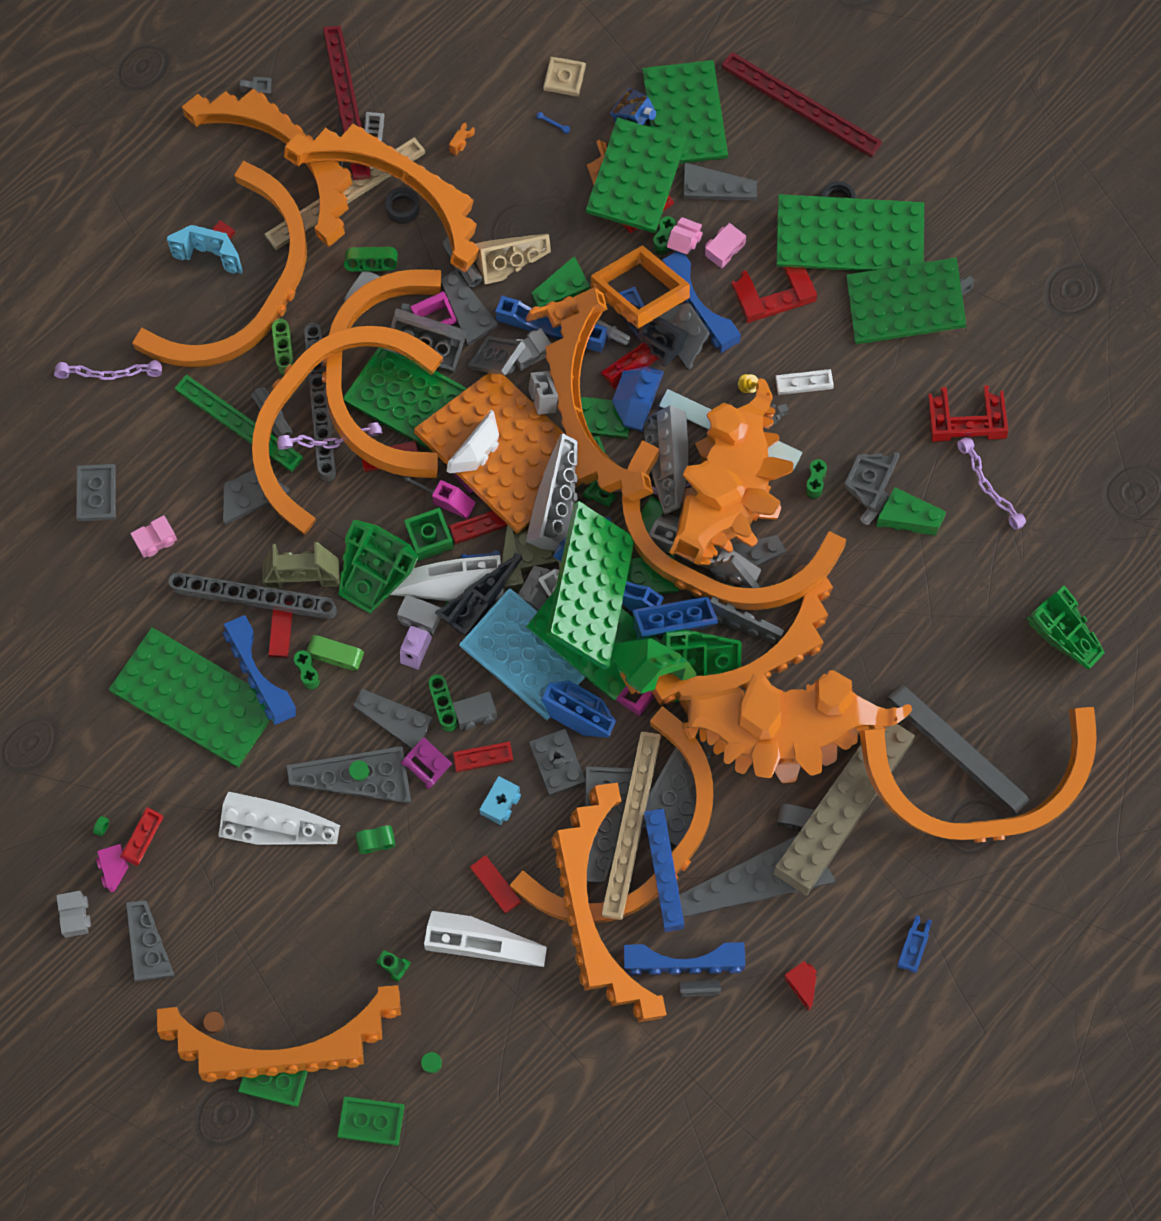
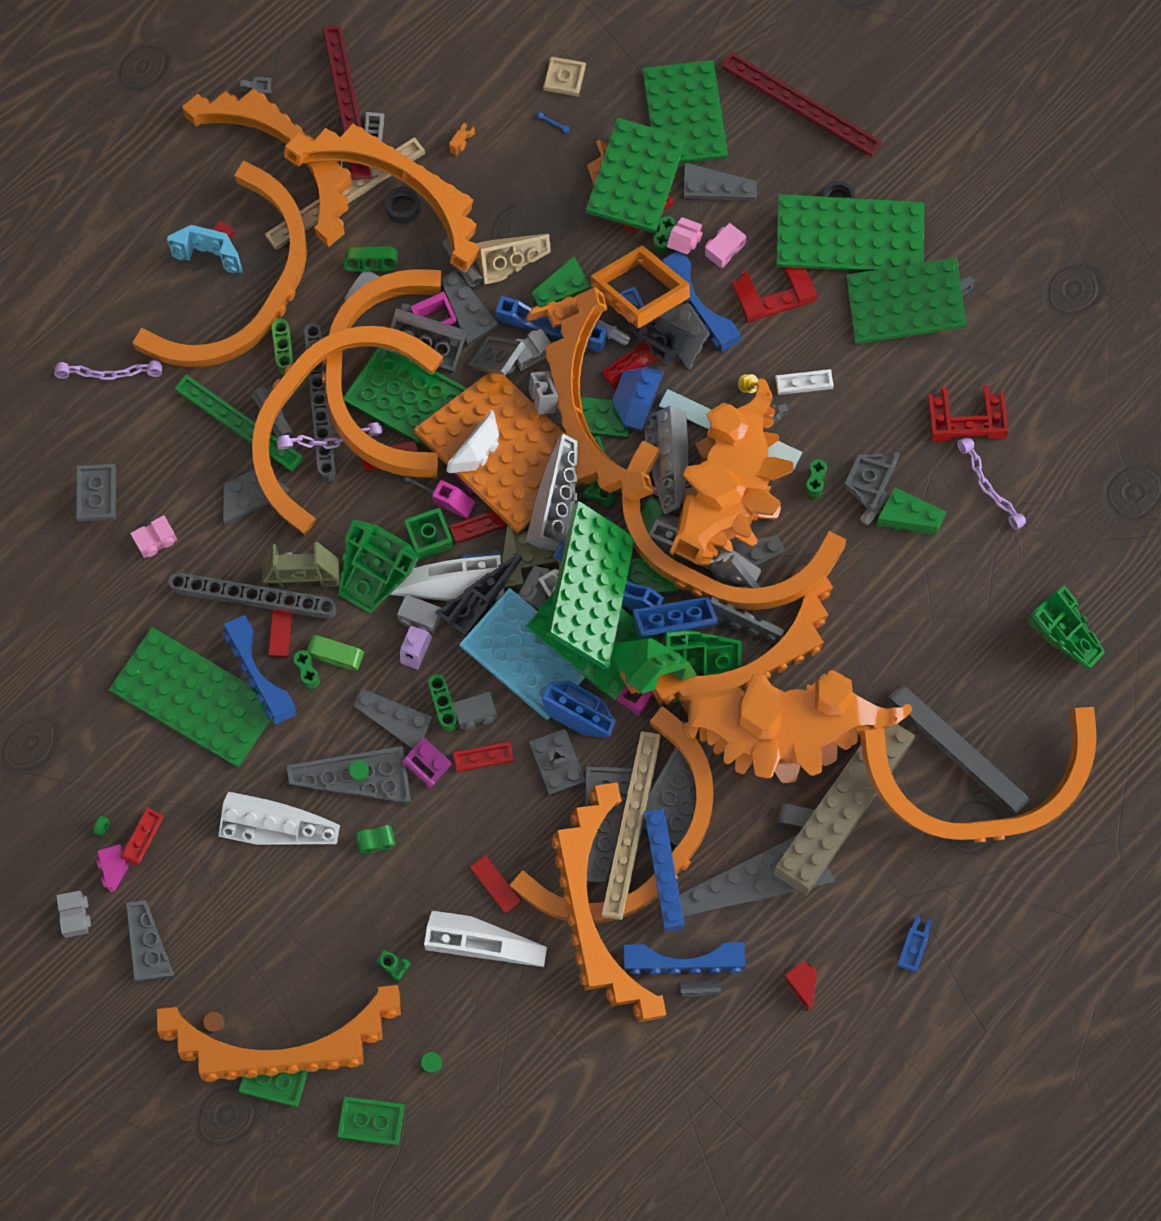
(501, 790): medium azure brick -> none
(633, 107): torso -> none

